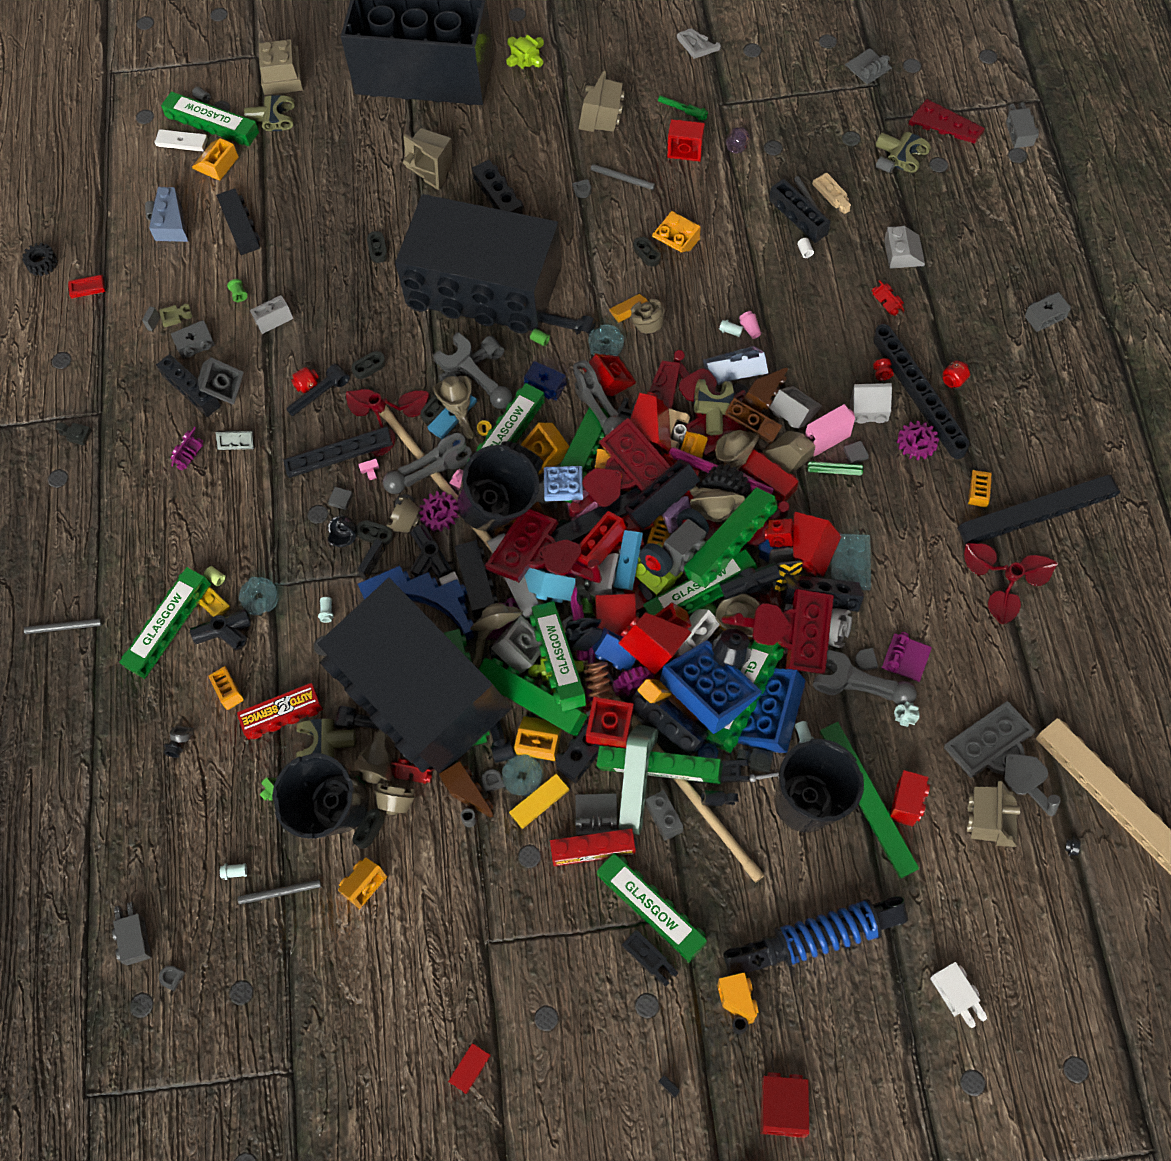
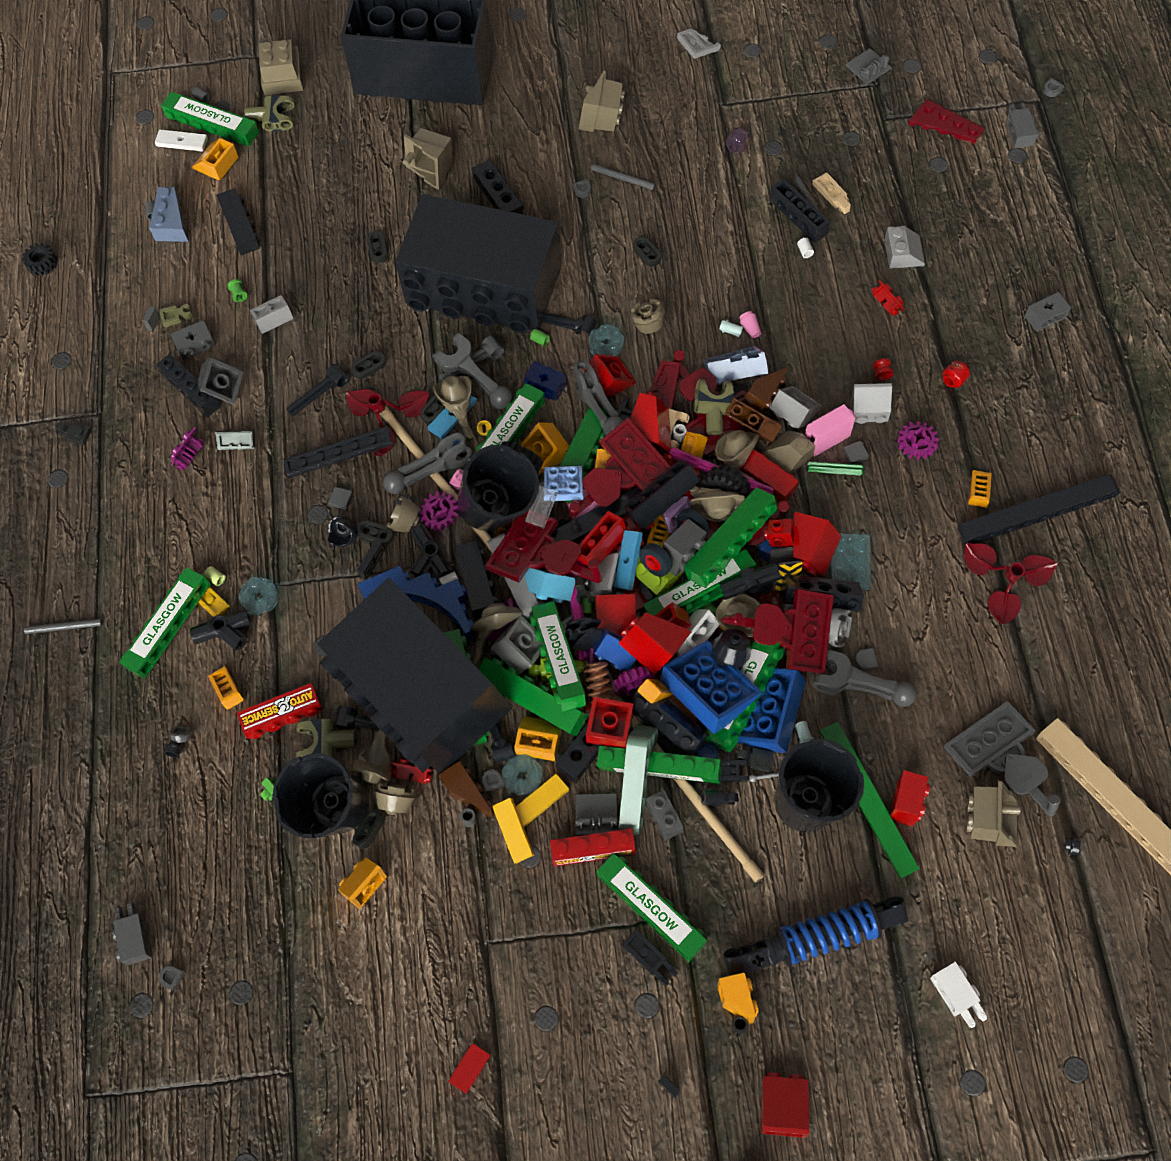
(86, 286): red tile -> none
(228, 871): light aqua pin -> none
(279, 891): dark grey bar -> none
(304, 379): red head -> none
(325, 610): light aqua pin -> none
(369, 467): bright pink tile -> none
(513, 830): none -> yellow tile
(525, 51): lime piece -> none
(542, 507): none -> clear tile
(623, 310): light orange slope -> none
(678, 232): light orange slope -> none
(685, 140): red brick -> none
(690, 110): green pin -> none
(885, 164): dark grey hinge -> none
(903, 149): olive connector -> none
(906, 657): magenta hinge -> none
(906, 714): light aqua gear -> none
(921, 398): black beam -> none
(1052, 88): none -> dark grey tile

